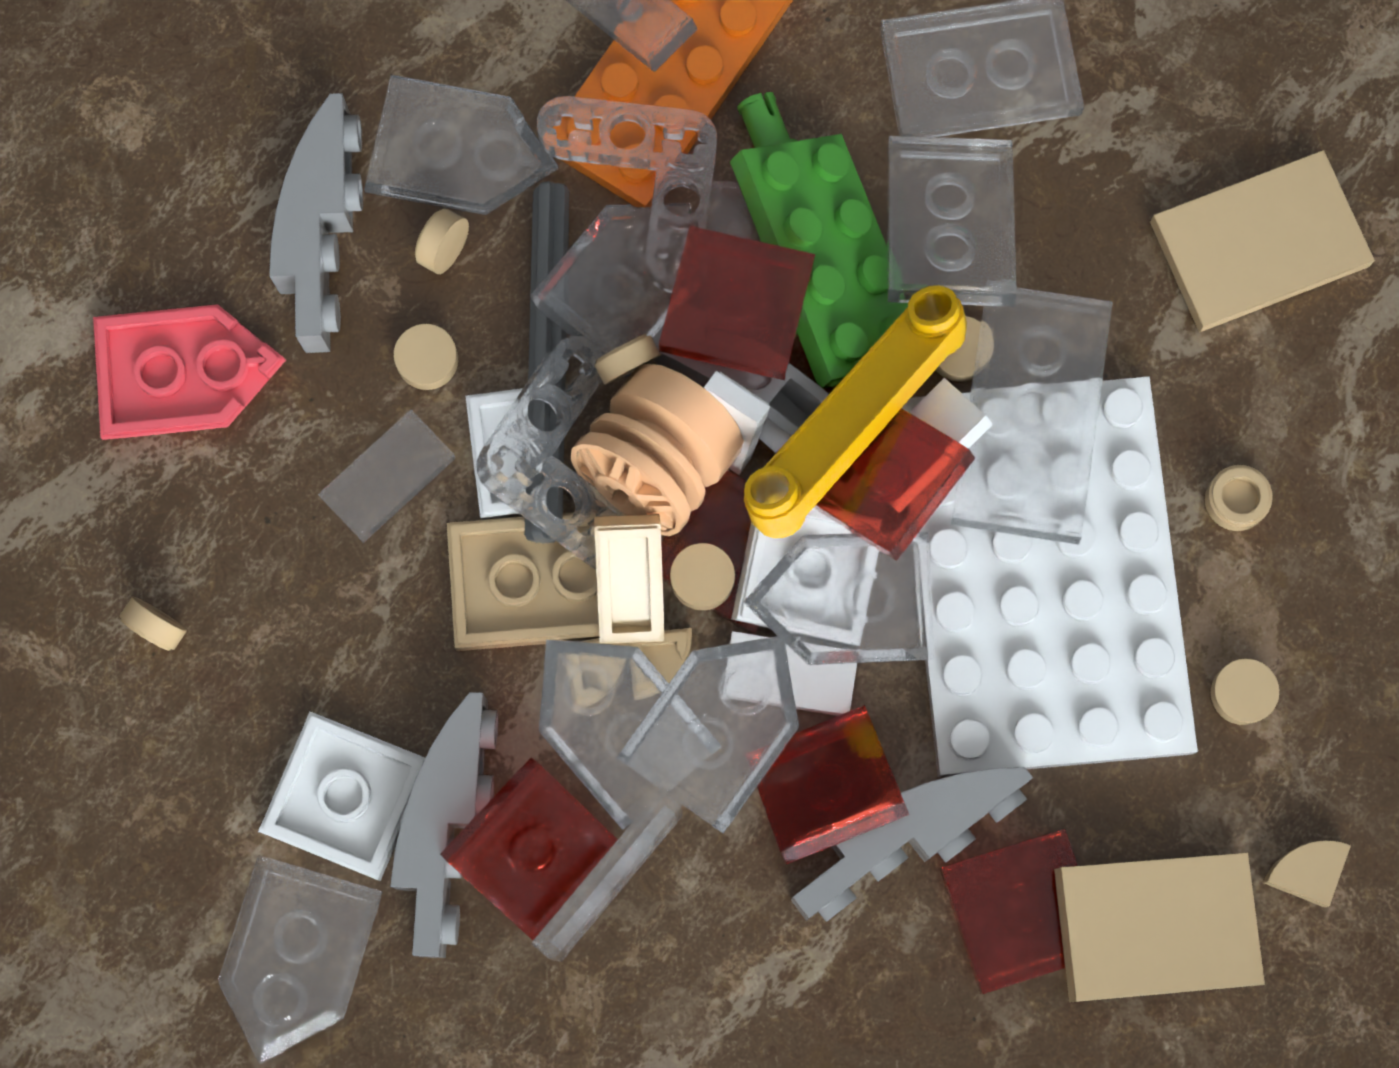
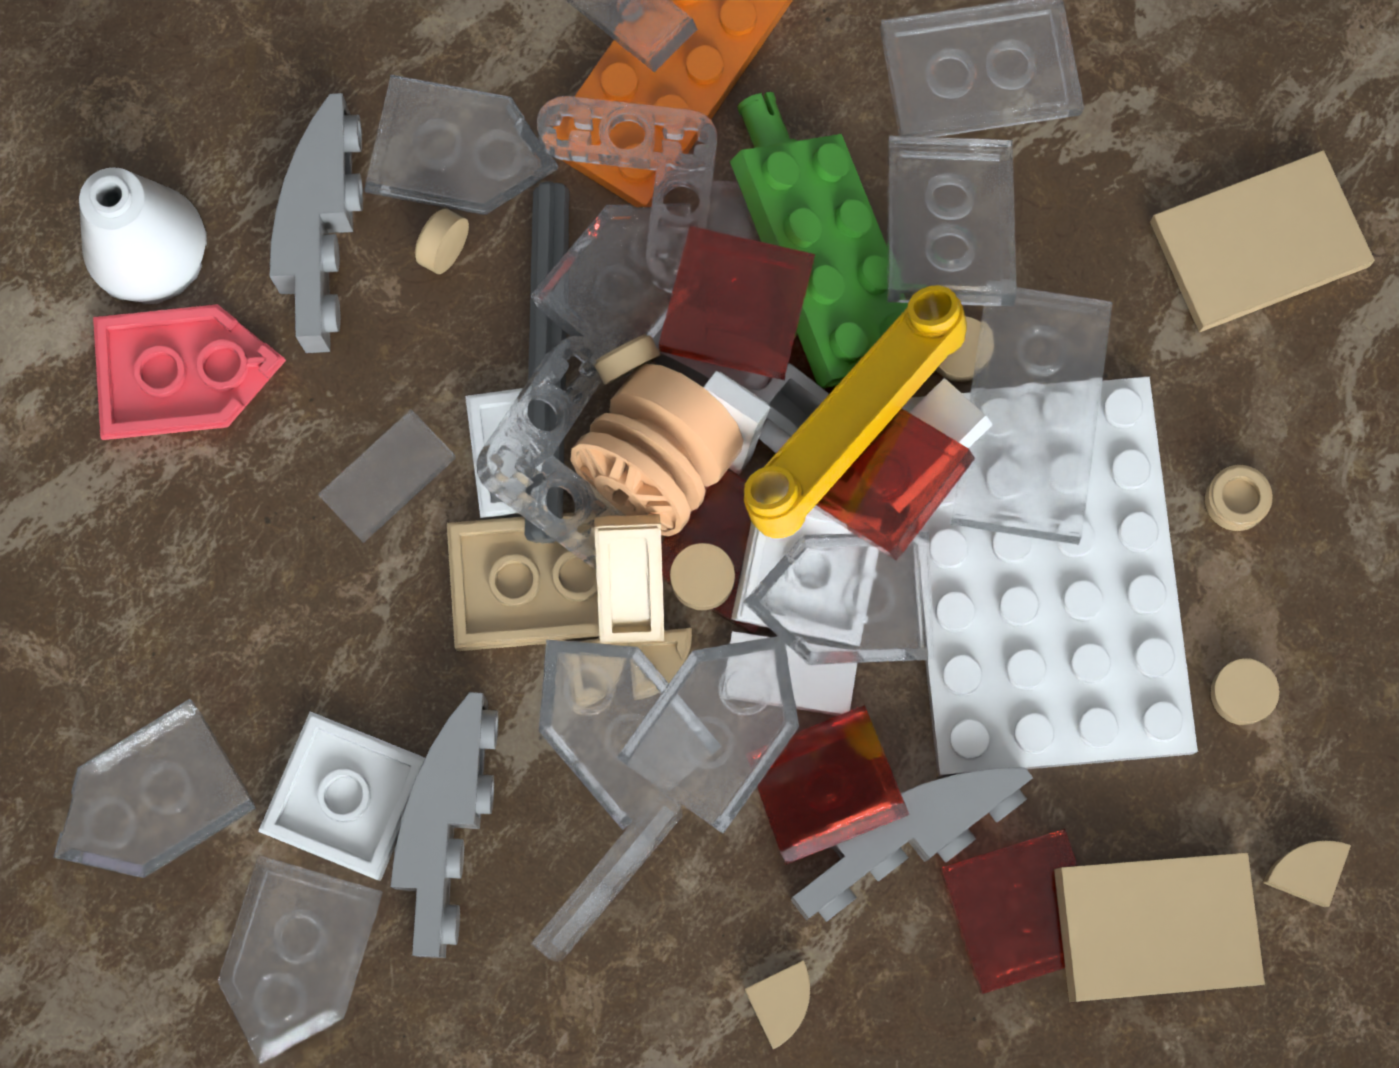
(139, 236): none -> white cone
(152, 624): tan tile -> none
(152, 797): none -> clear tile
(426, 356): tan tile -> none
(529, 848): clear red tile -> none
(781, 1002): none -> tan tile

